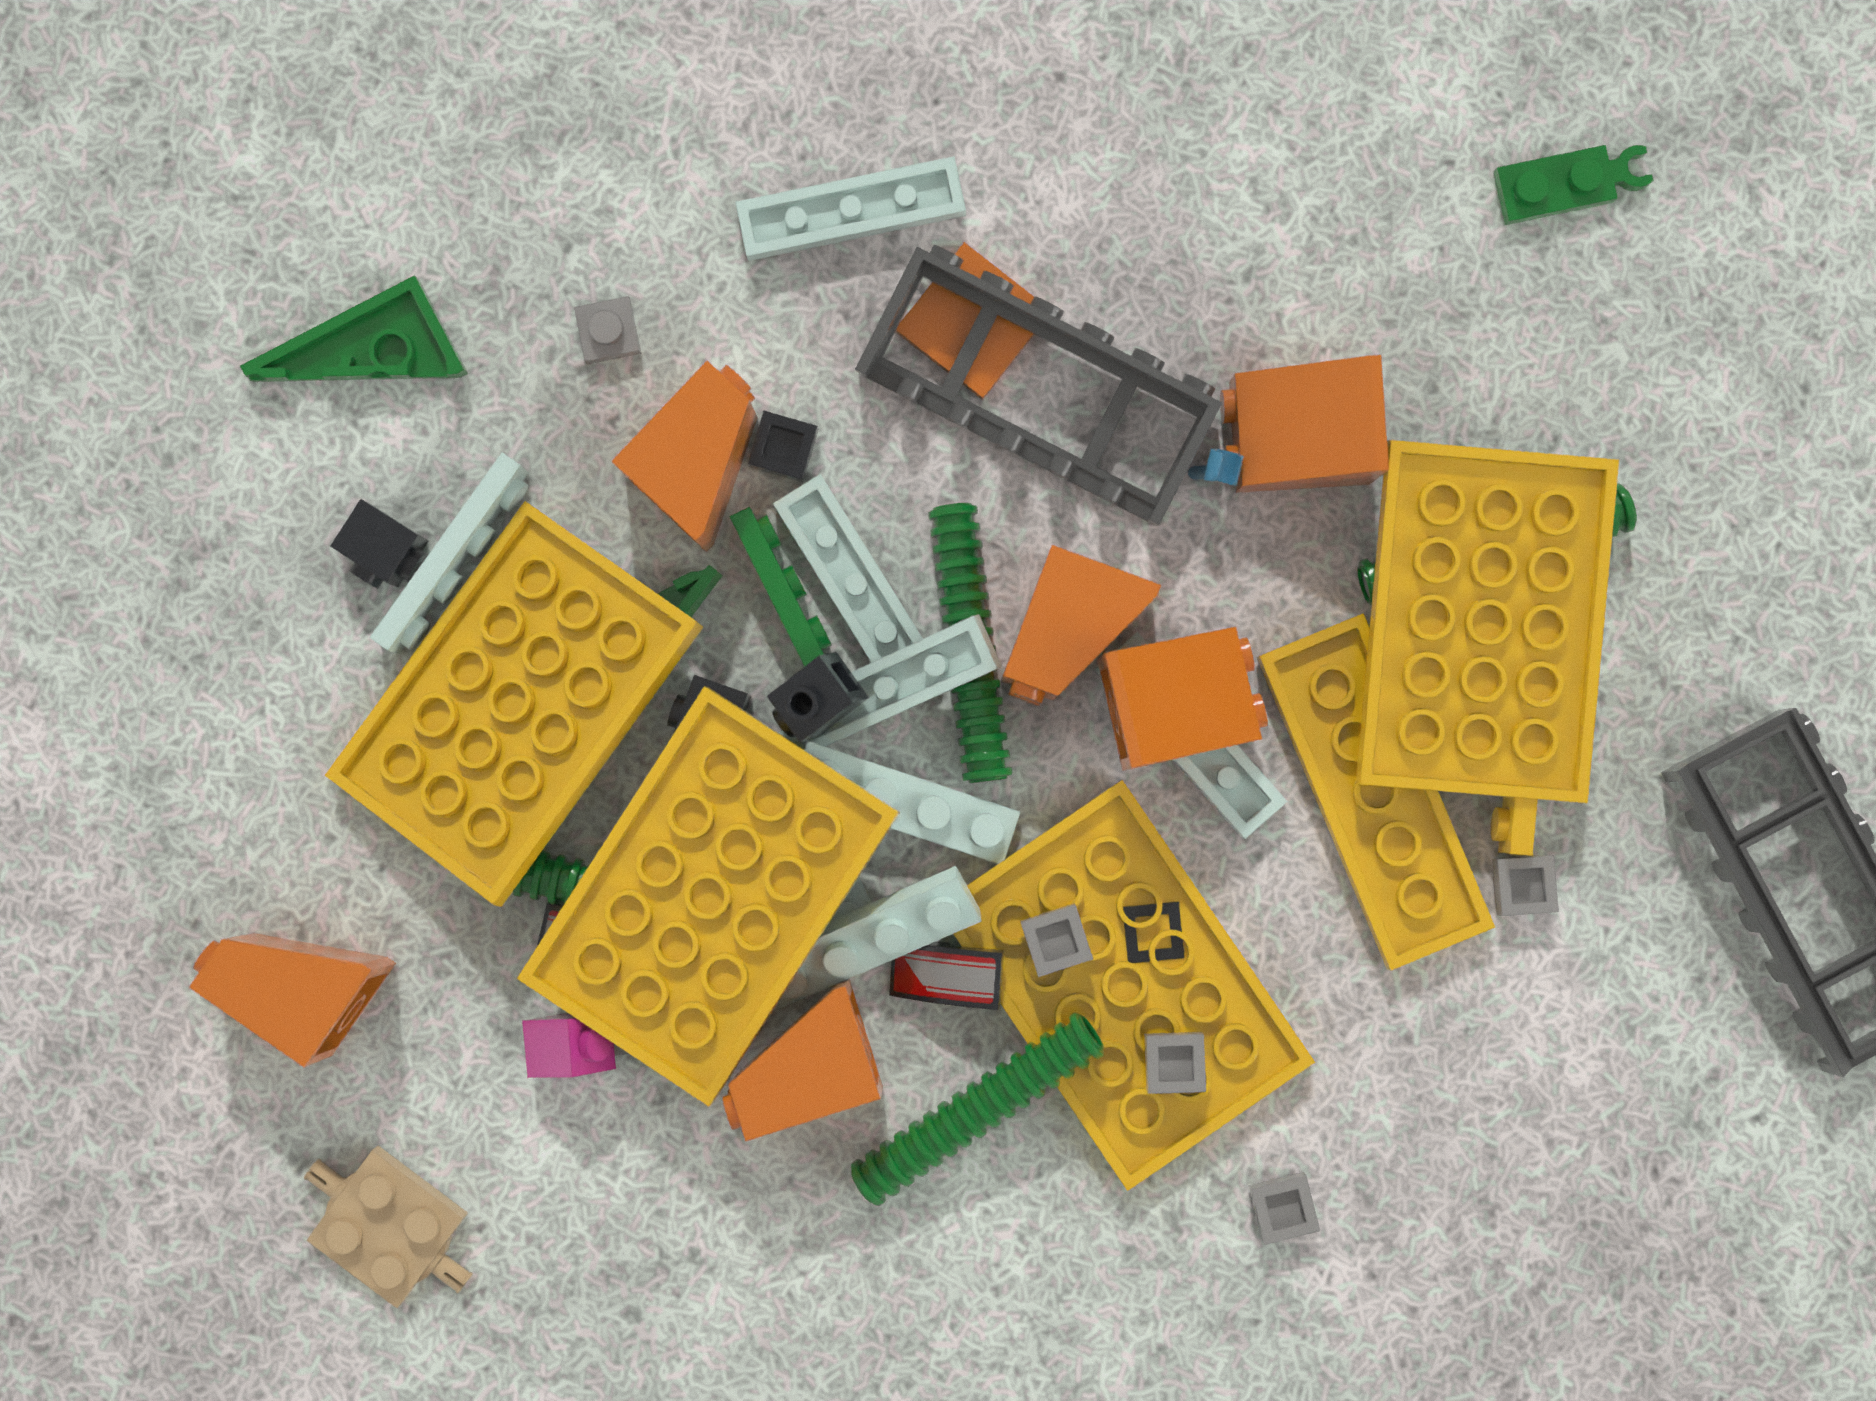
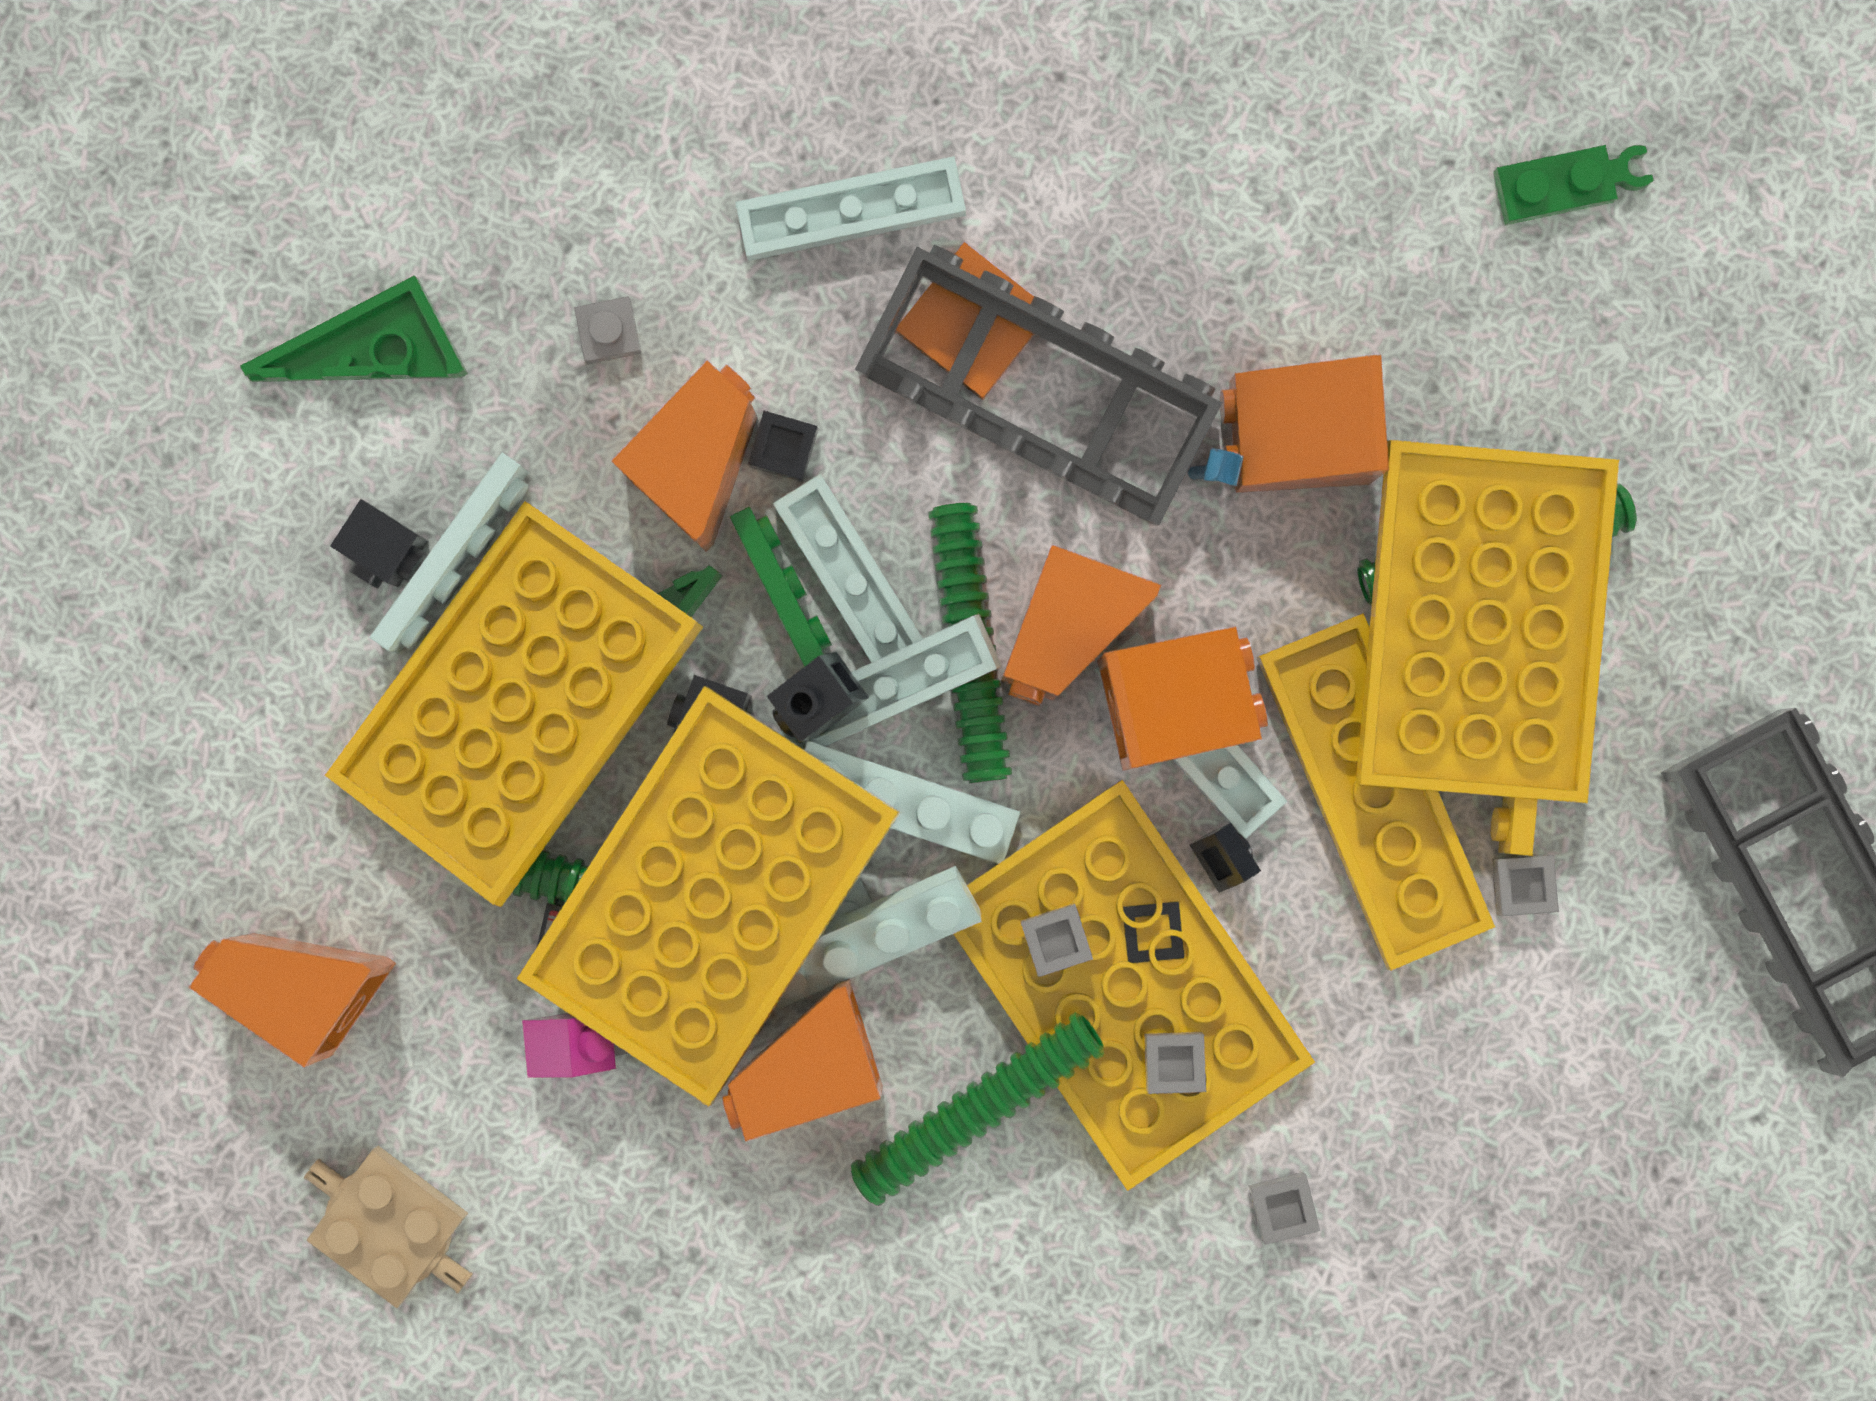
(949, 976): slope -> none
(1225, 857): none -> black plate

